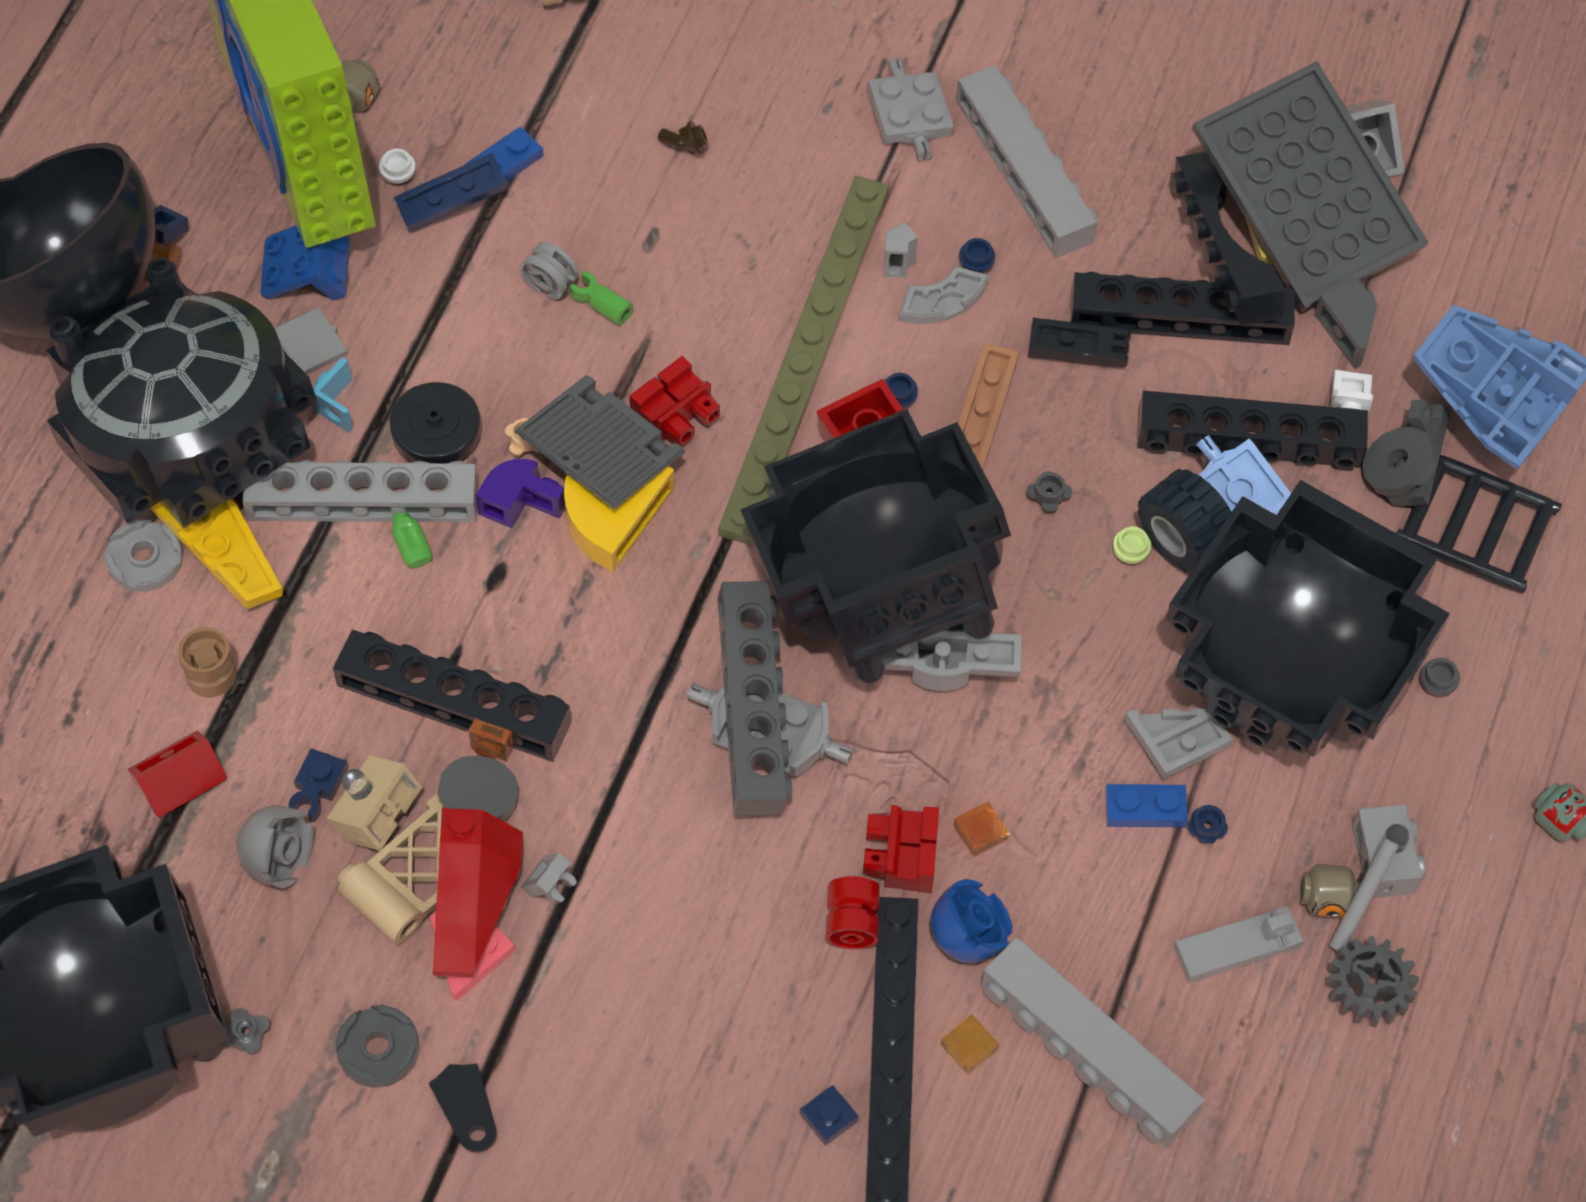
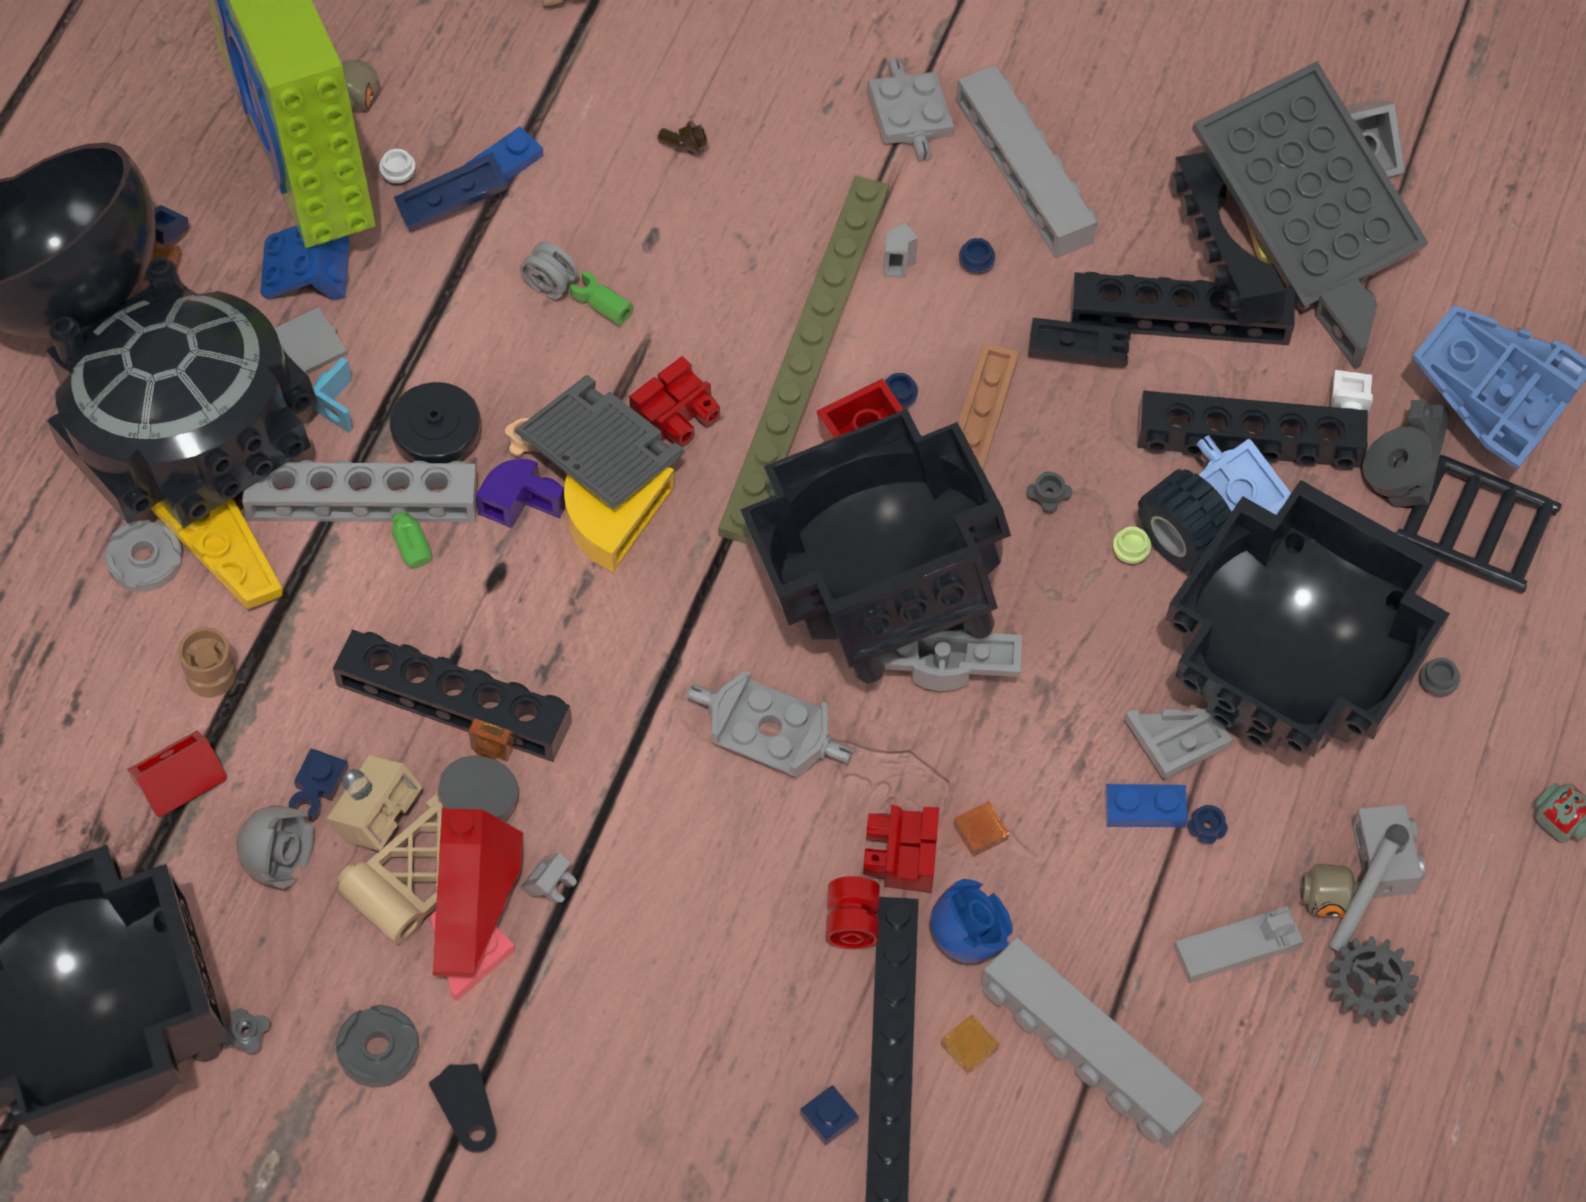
(751, 791): dark grey brick -> none
(943, 299): light grey tile -> none

